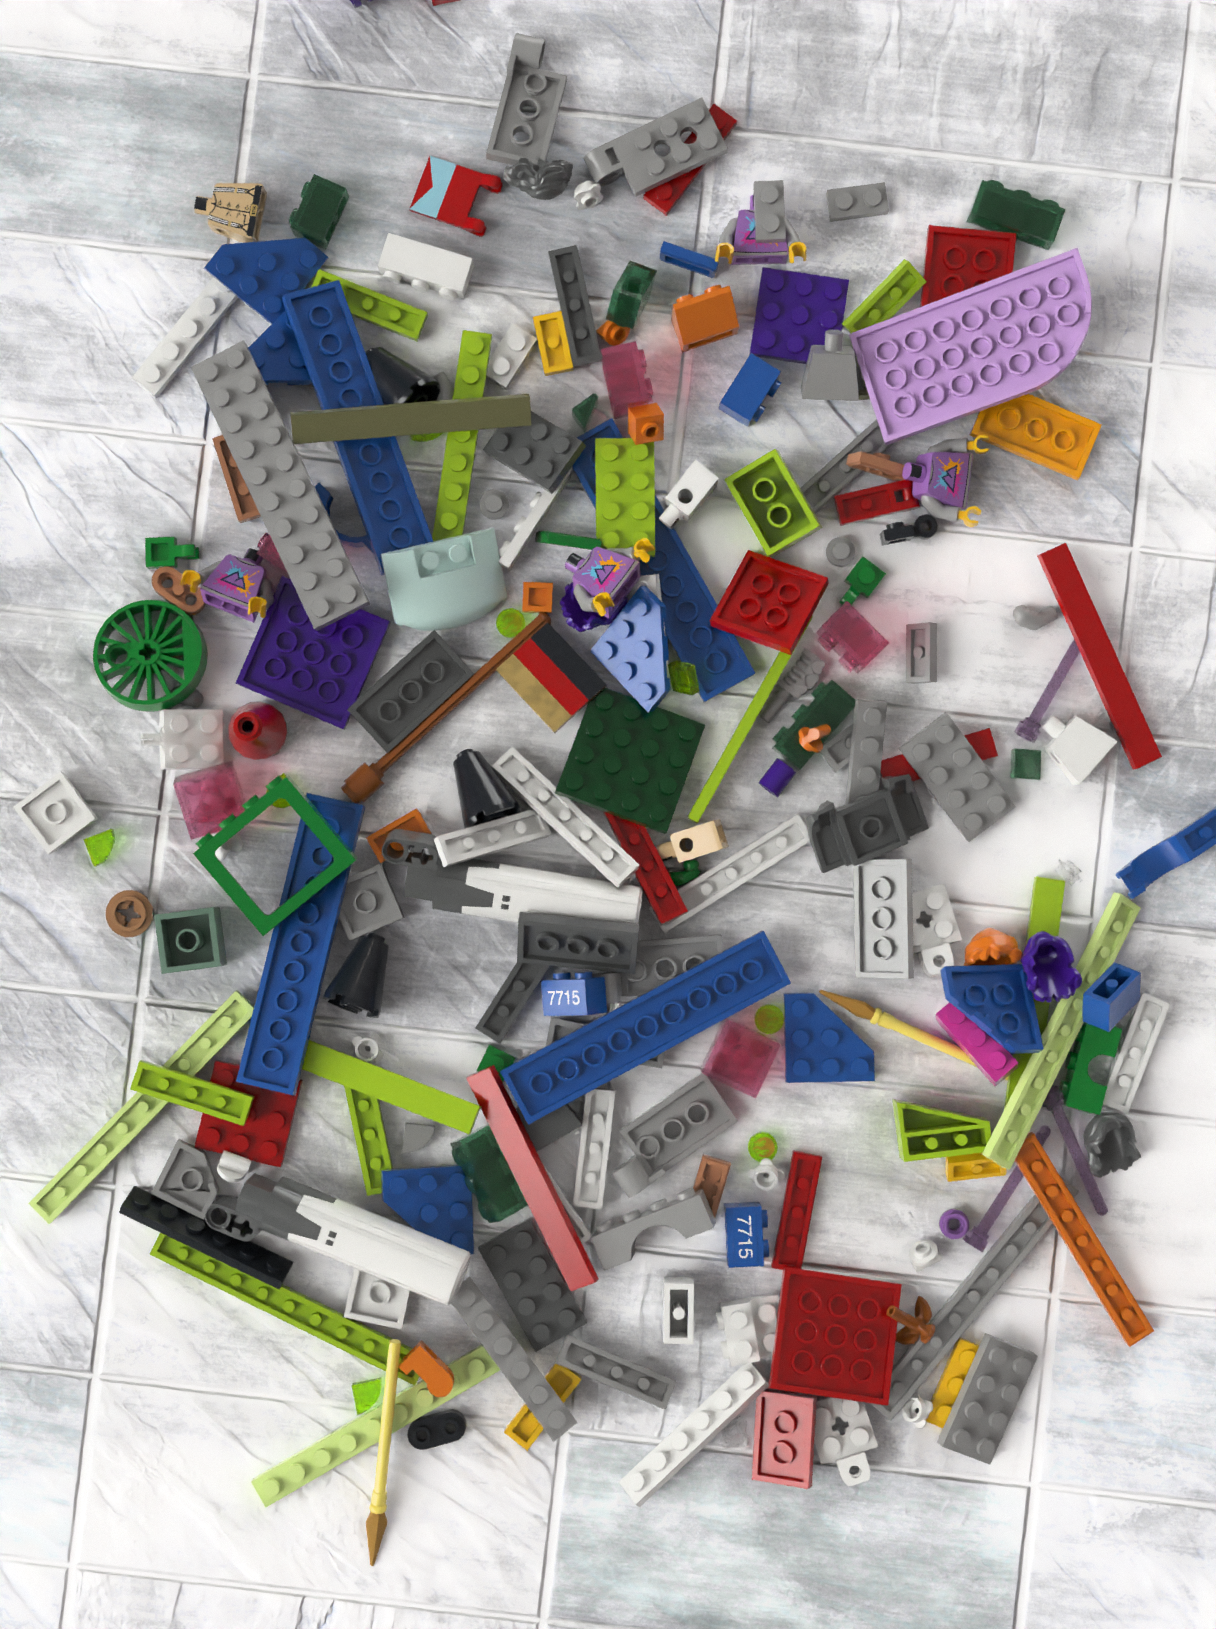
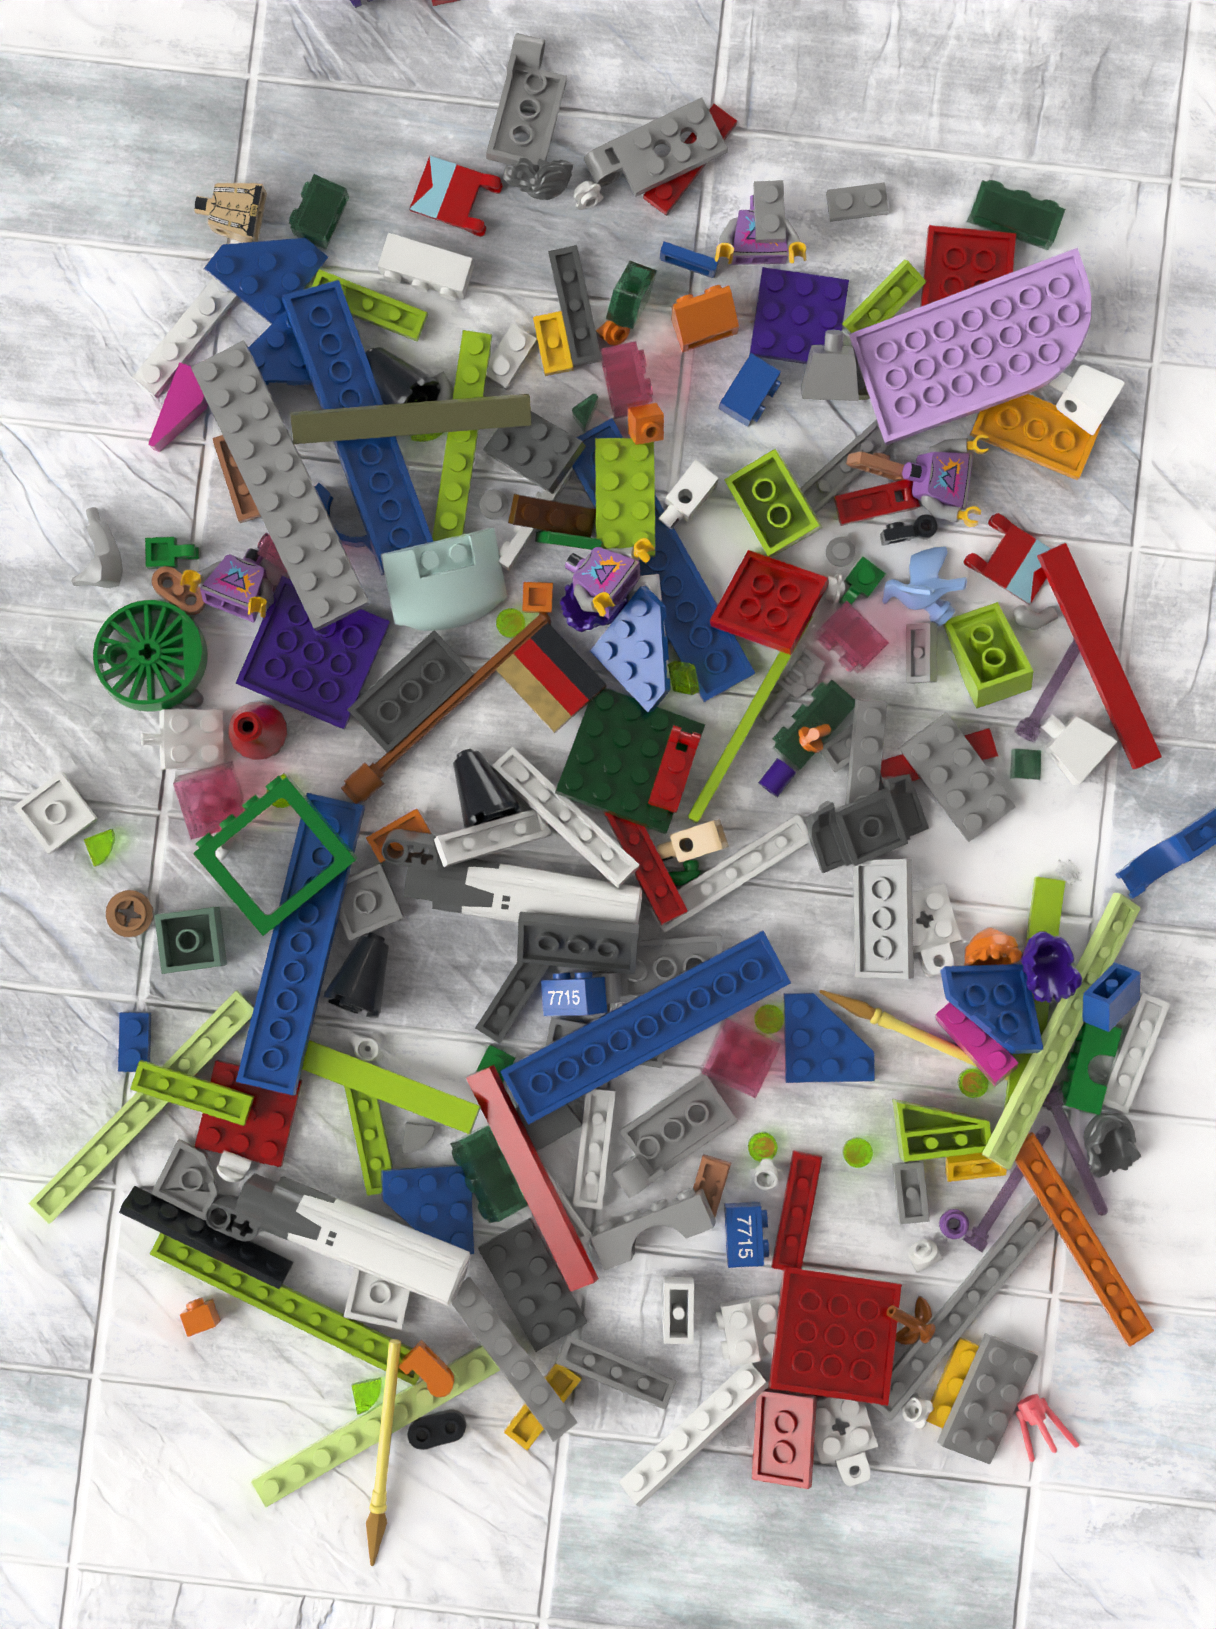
(106, 566): none -> light grey animal
(133, 1040): none -> blue plate
(181, 407): none -> dark pink slope
(199, 1316): none -> orange plate
(552, 516): none -> reddish brown plate
(674, 770): none -> red plate
(835, 589): none -> white plate
(857, 1152): none -> clear neon green tile
(911, 1192): none -> light grey plate
(925, 586): none -> light blue animal
(972, 1083): none -> clear neon green tile
(988, 655): none -> lime slope
(1013, 562): none -> red flag
(1032, 1410): none -> coral plant
(1086, 396): none -> white torso

